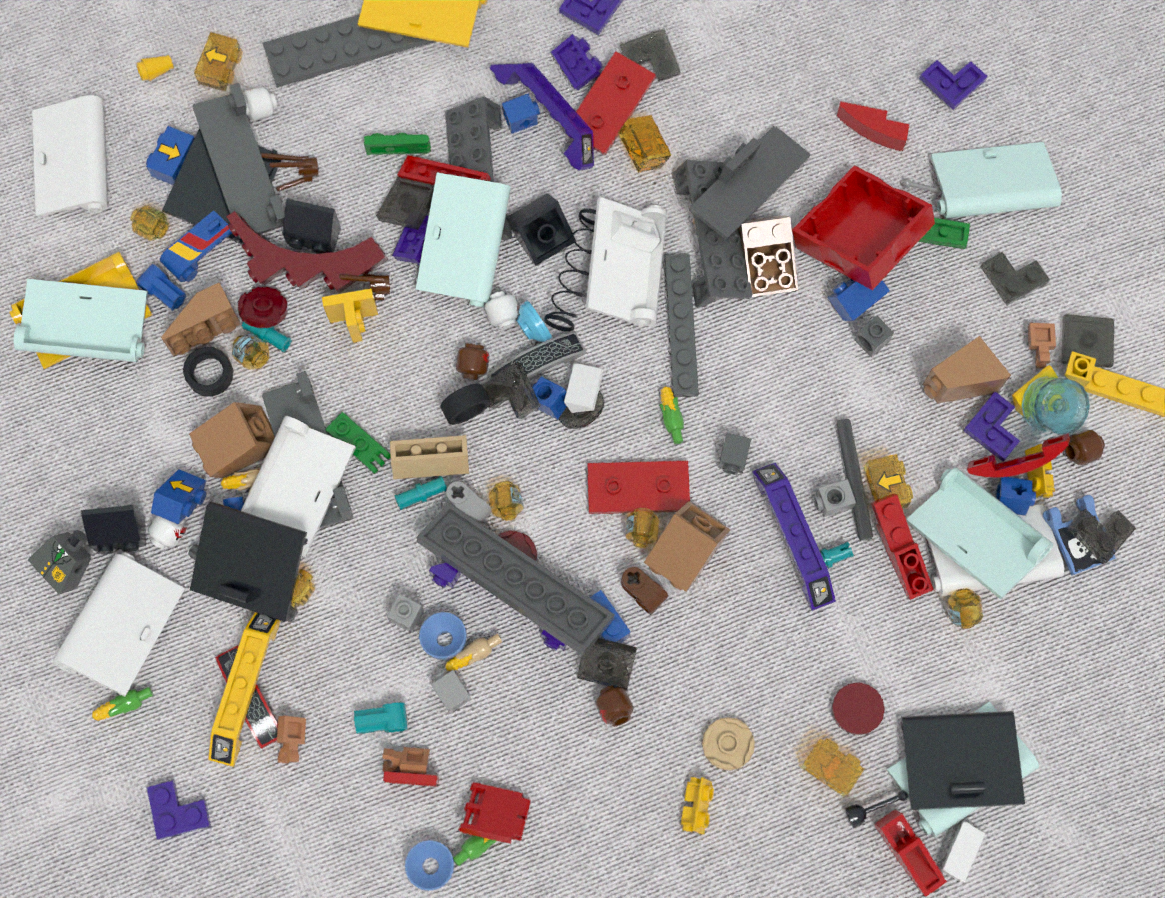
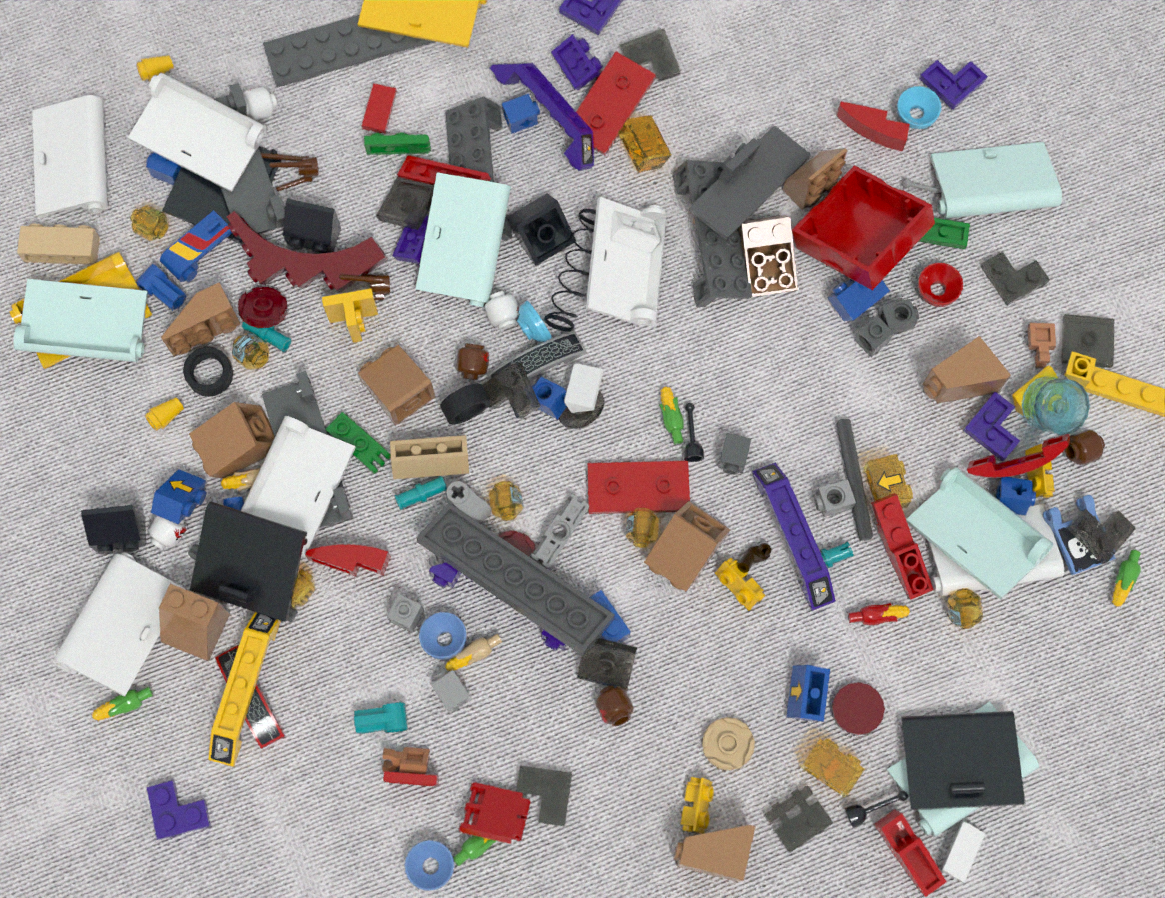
(58, 244): none -> tan brick
(62, 560): dark grey torso -> none
(163, 414): none -> yellow cone
(191, 622): none -> medium nougat slope
(193, 123): none -> white door
(218, 61): clear yellow brick -> none
(291, 734): nougat plate -> none
(350, 558): none -> red slope
(379, 108): none -> red tile
(397, 384): none -> medium nougat slope
(554, 789): none -> clear smoke plate
(567, 518): none -> light grey piece
(647, 593): reddish brown piece -> none
(681, 325): dark grey plate -> none
(693, 451): none -> black hinge
(717, 852): none -> medium nougat slope
(747, 592): none -> yellow hinge
(754, 555): none -> dark brown arm
(804, 825): none -> clear smoke plate
(808, 693): none -> blue brick
(815, 177): none -> medium nougat slope
(879, 614): none -> red piece
(903, 307): none -> dark grey brick
(919, 98): none -> medium azure piece
(940, 274): none -> red piece
(1126, 578): none -> bright green piece

